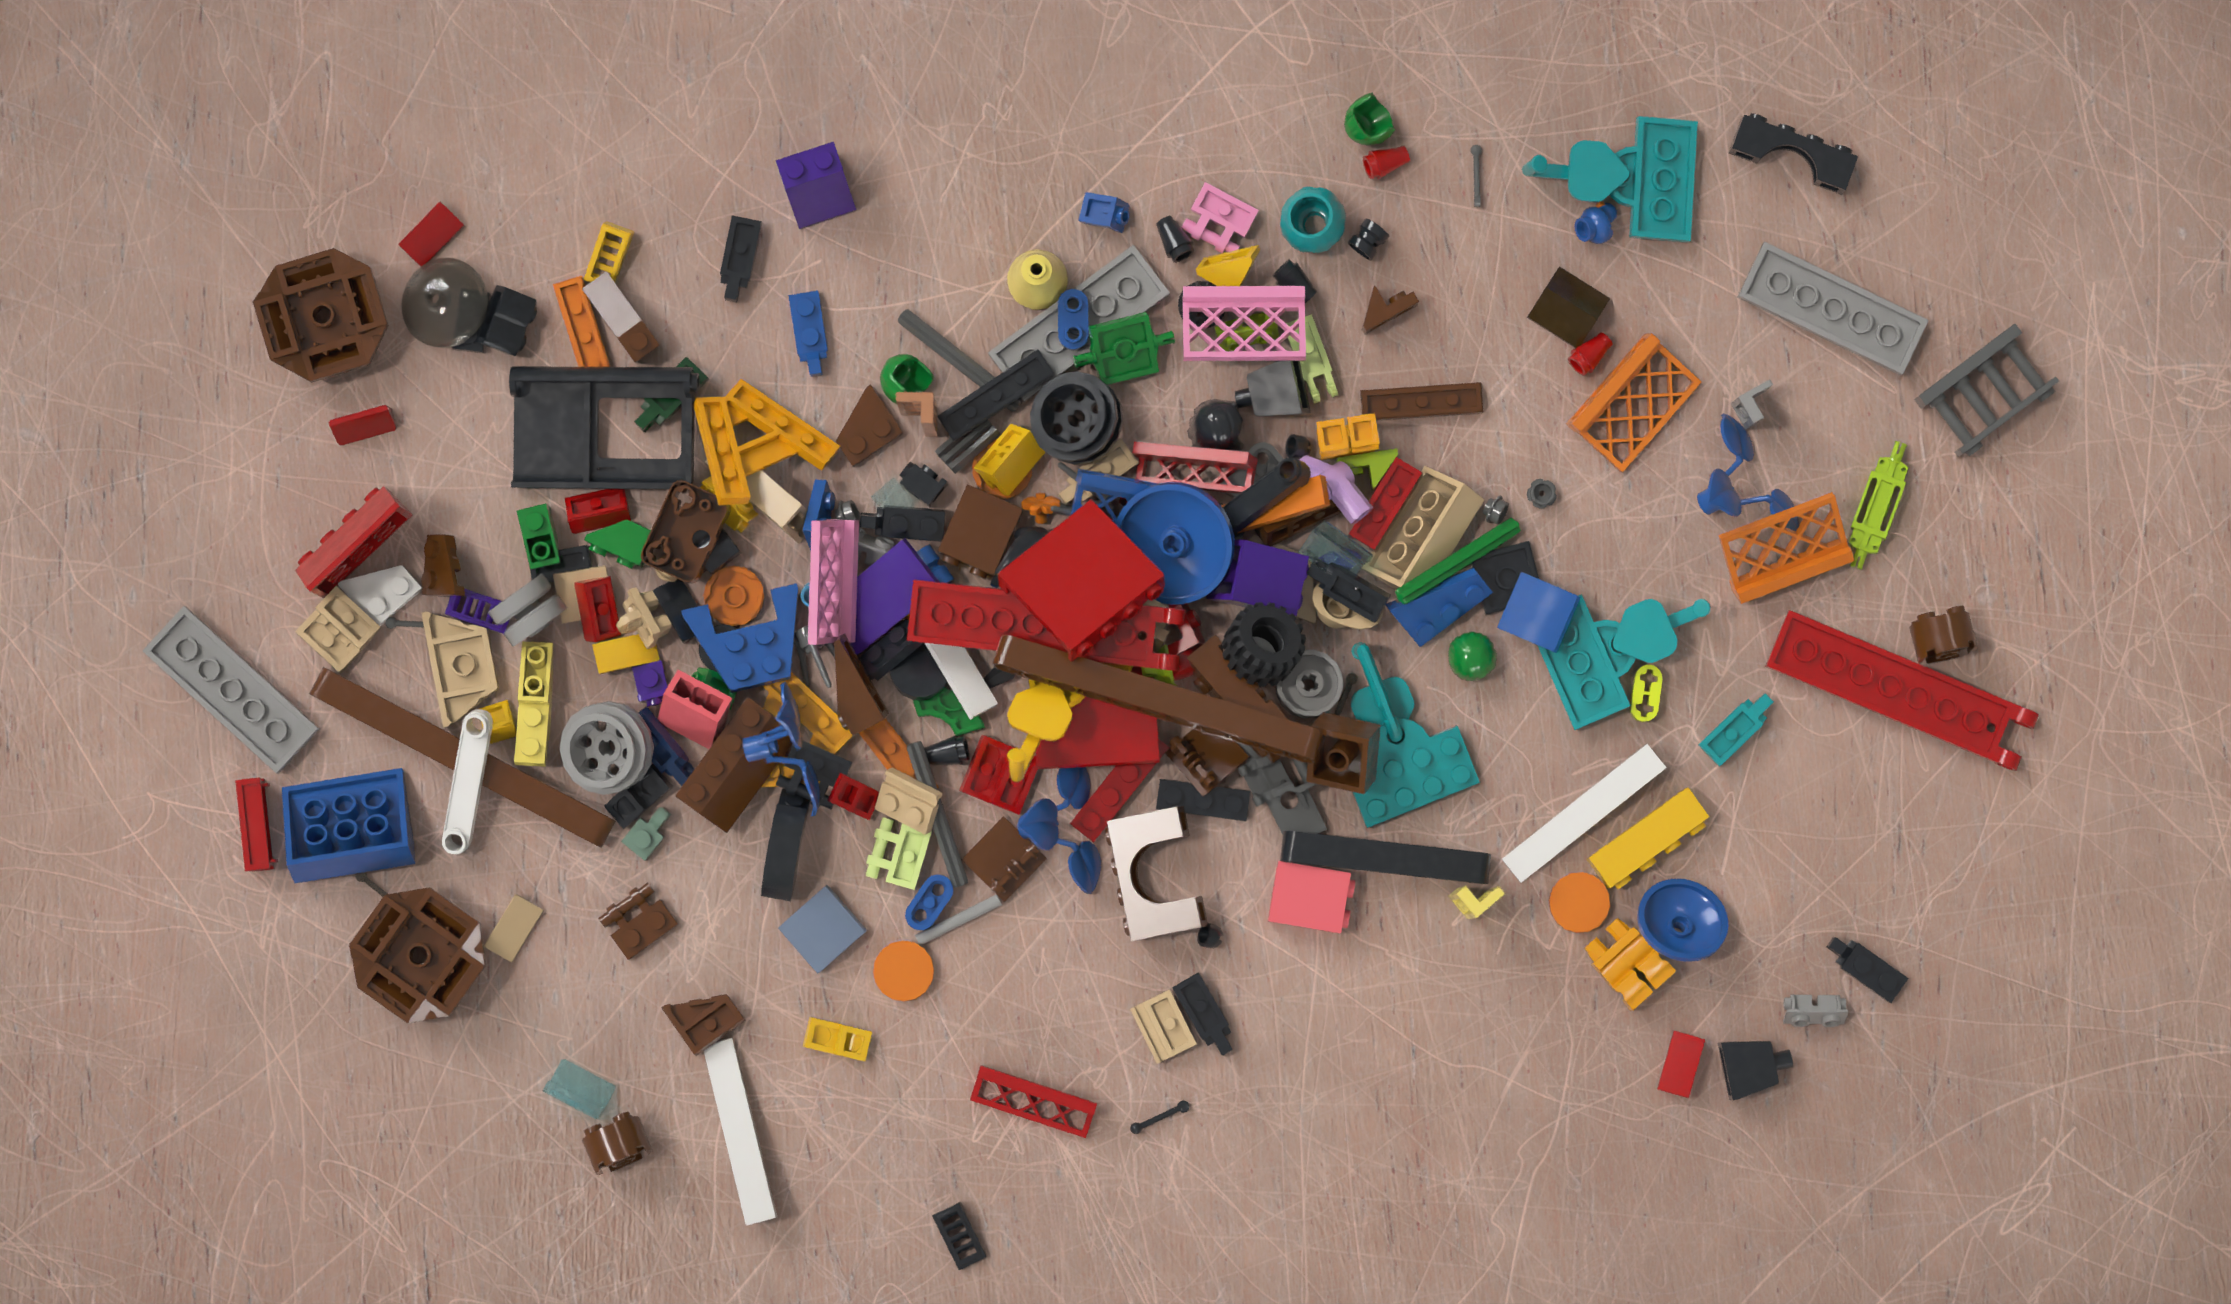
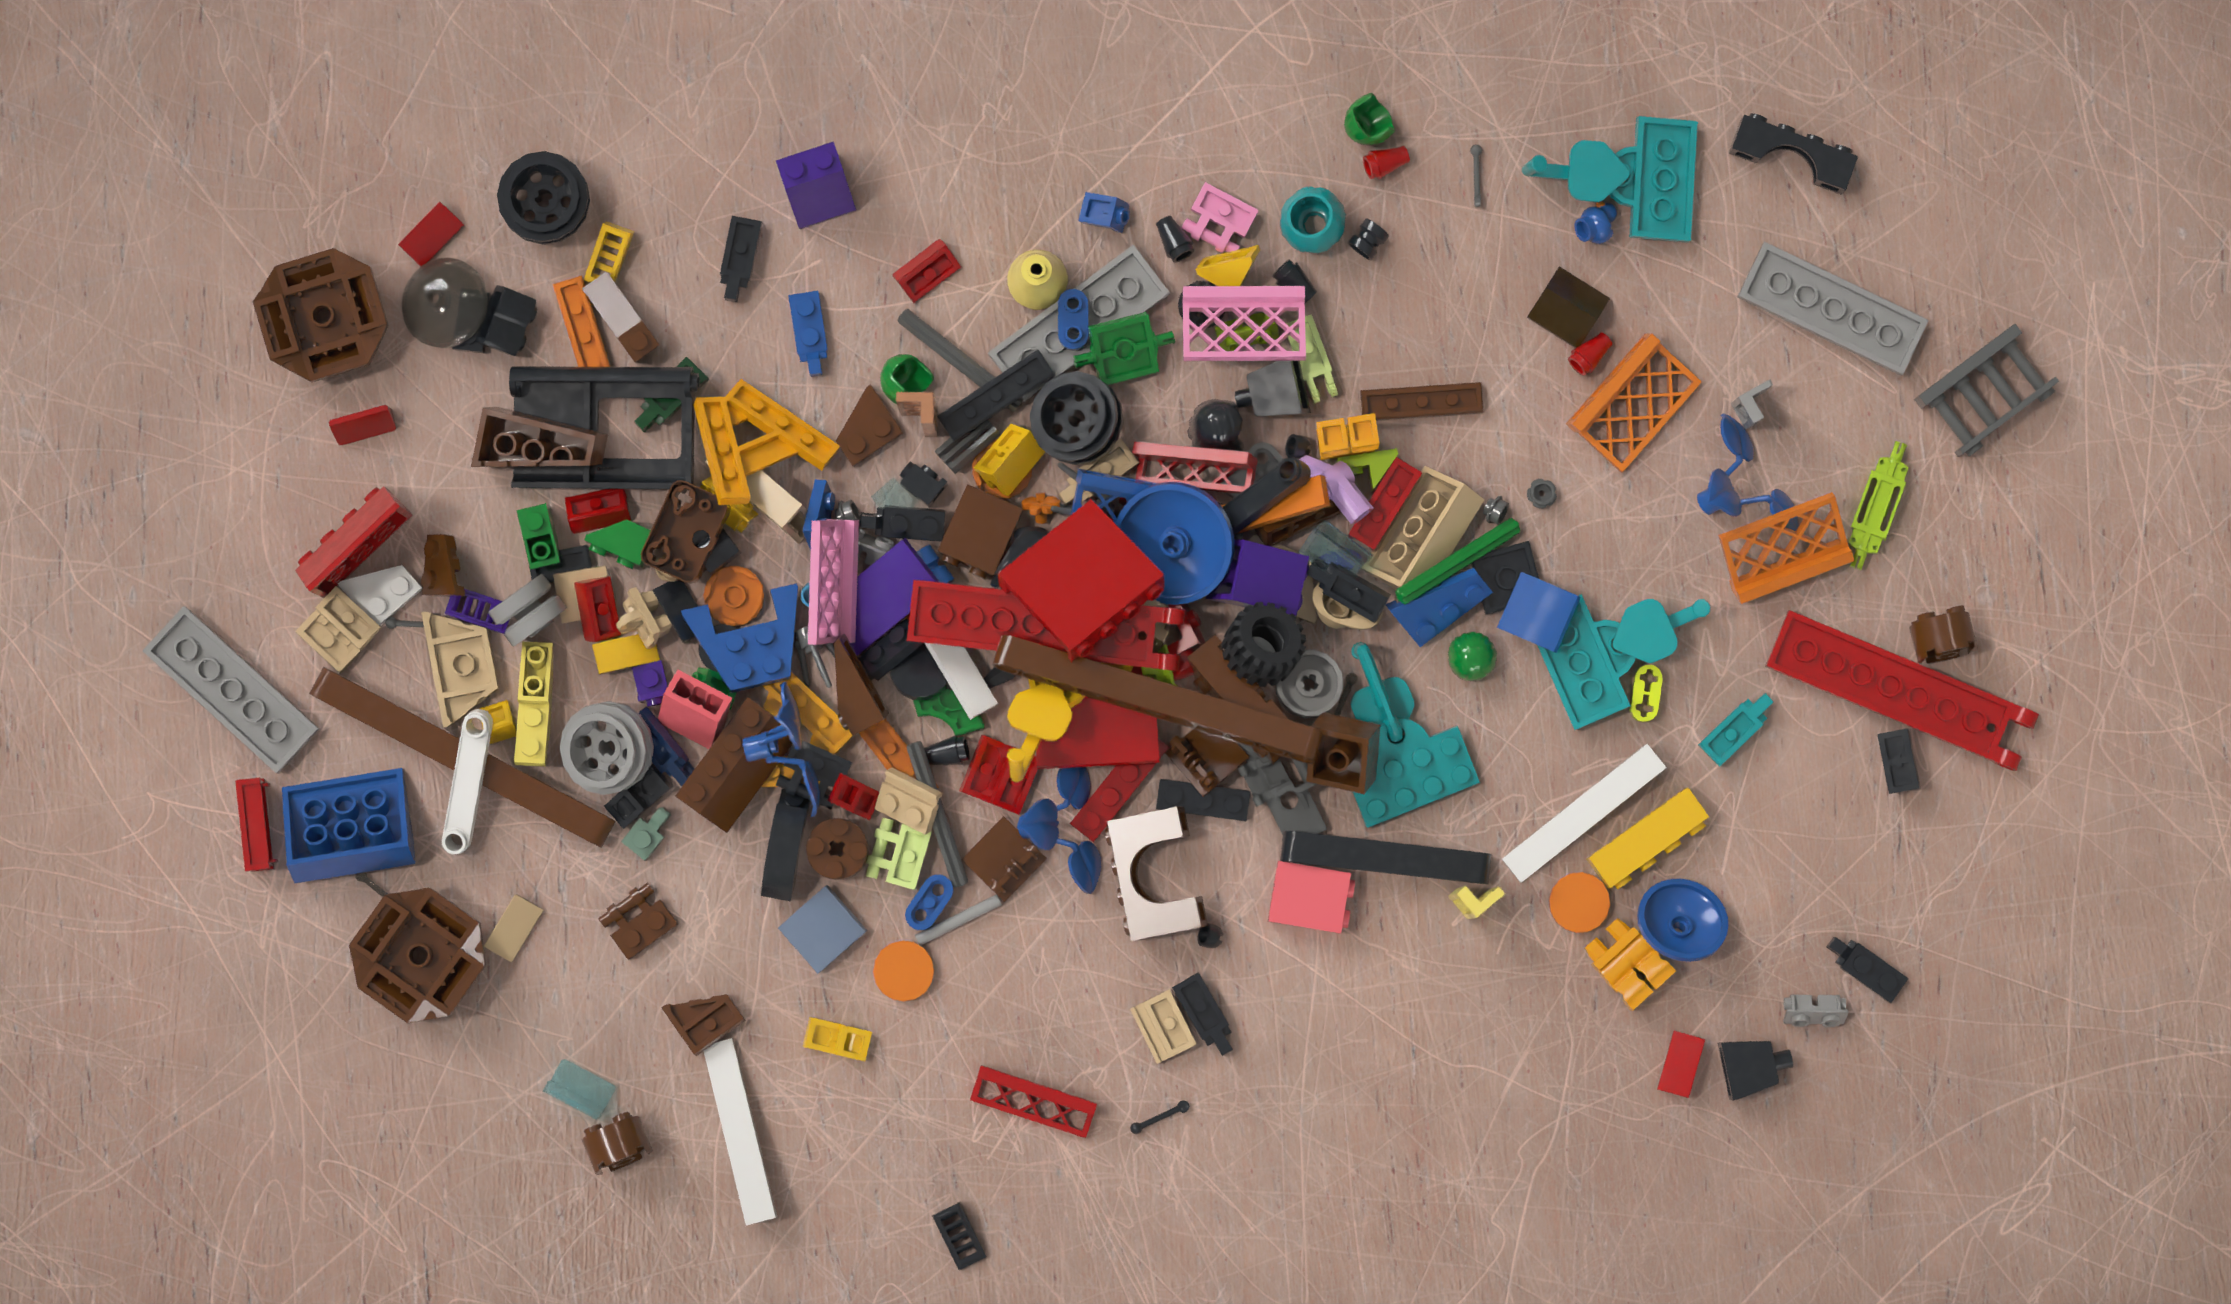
(518, 178): none -> black wheel
(527, 440): none -> reddish brown wedge
(838, 831): none -> reddish brown brick
(926, 270): none -> red slope
(1379, 313): reddish brown slope -> none
(1899, 761): none -> black hinge

